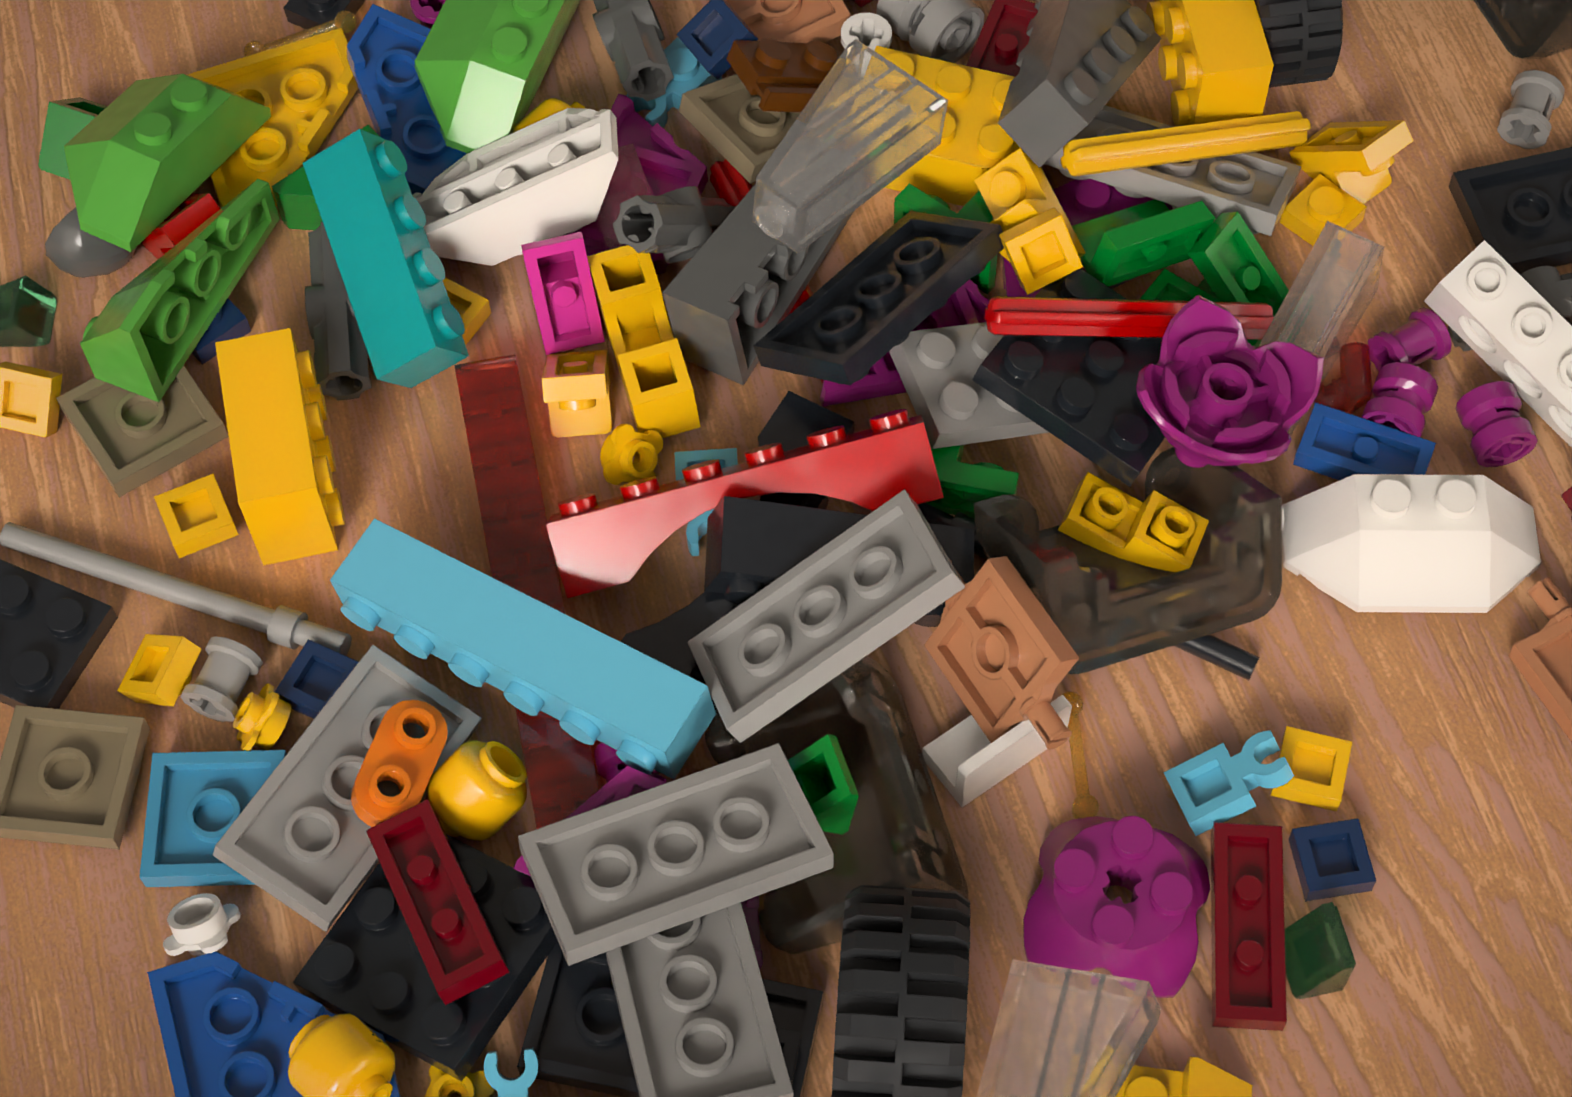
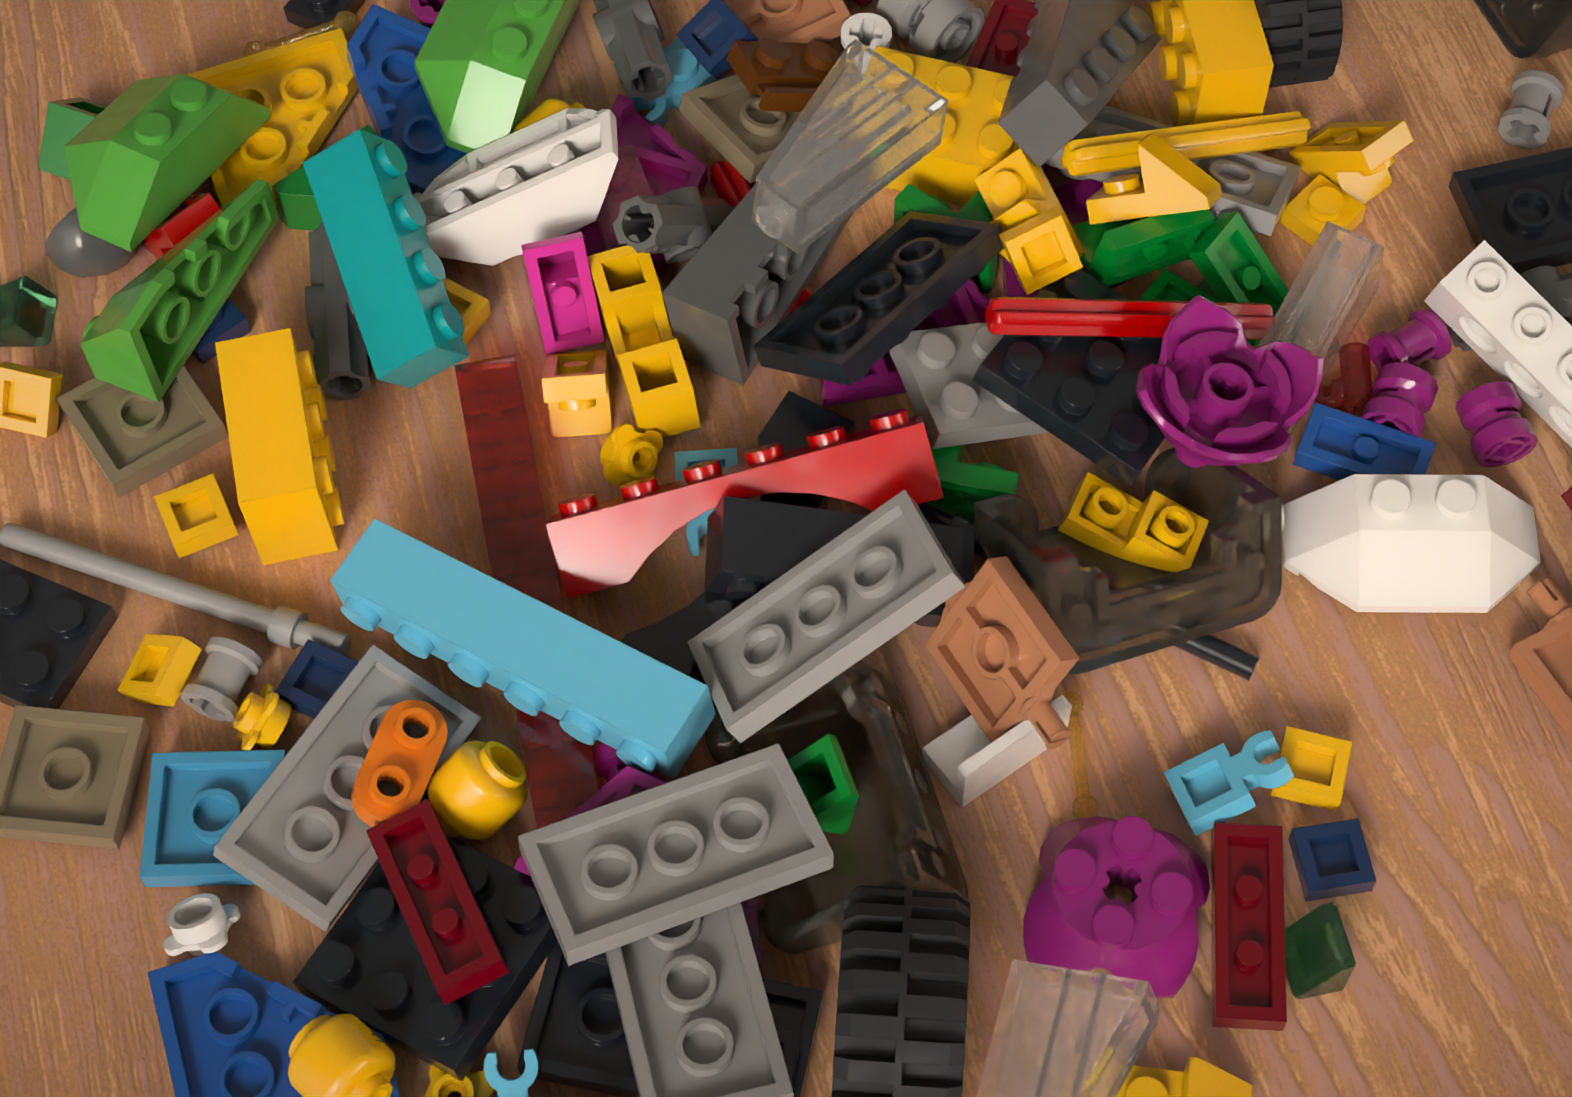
(1168, 187): none -> yellow slope

